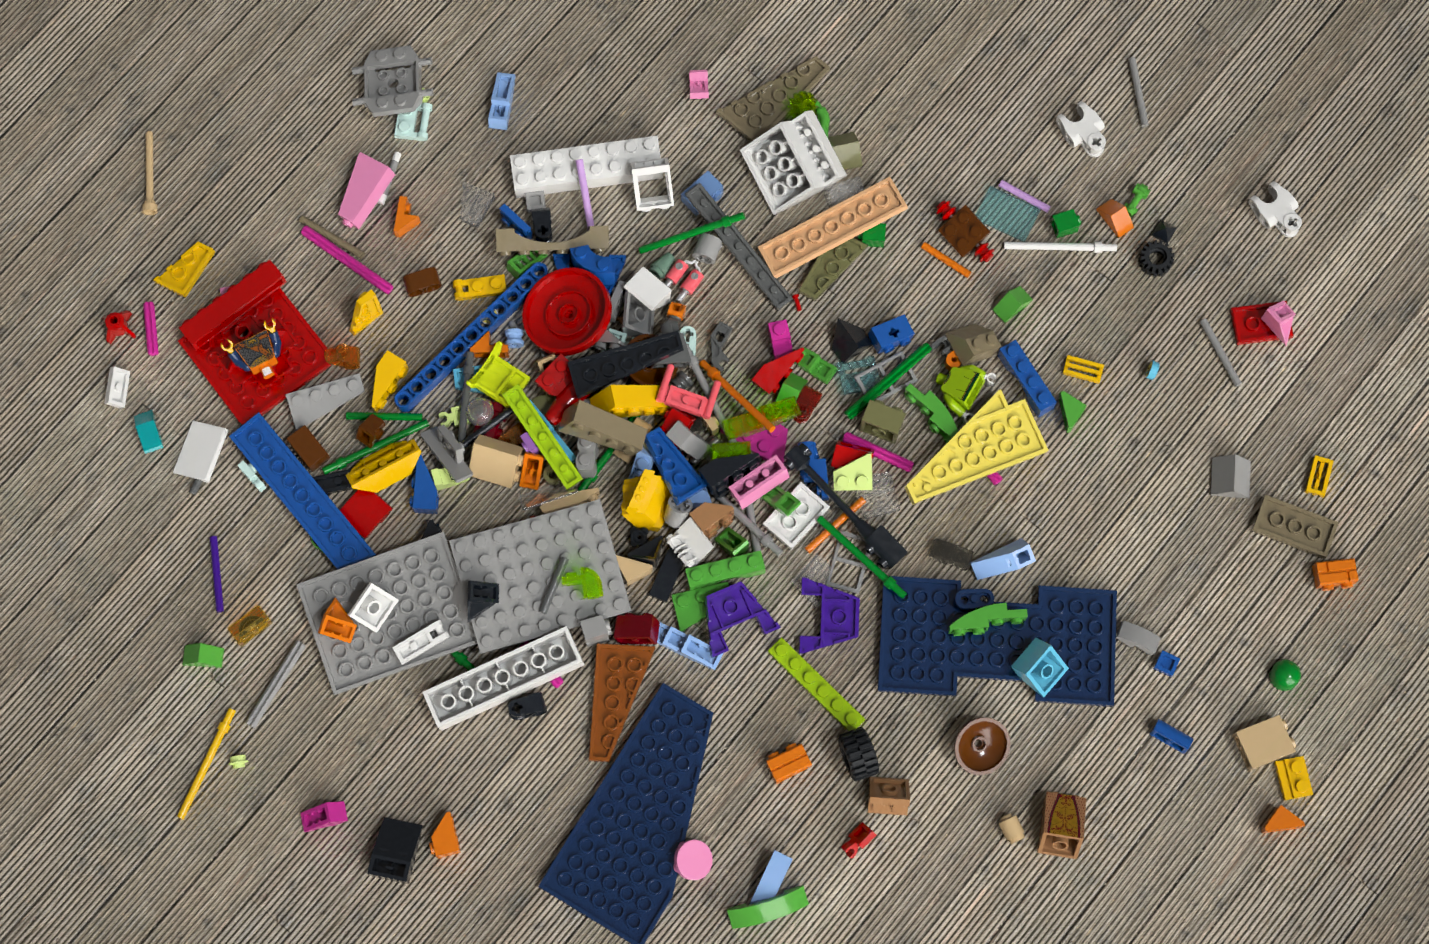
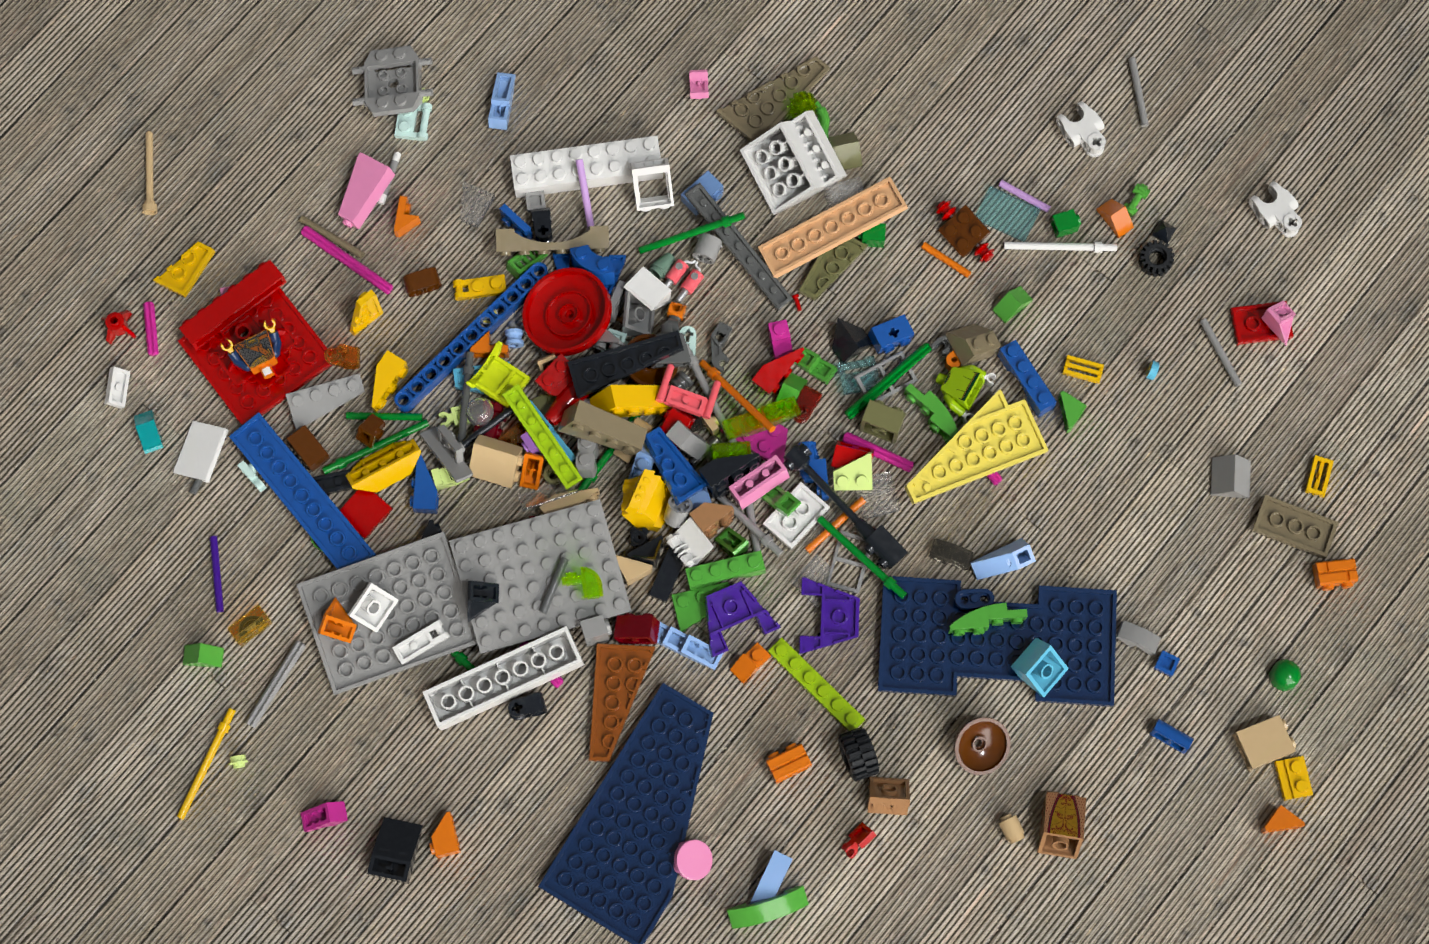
(750, 662): none -> orange slope

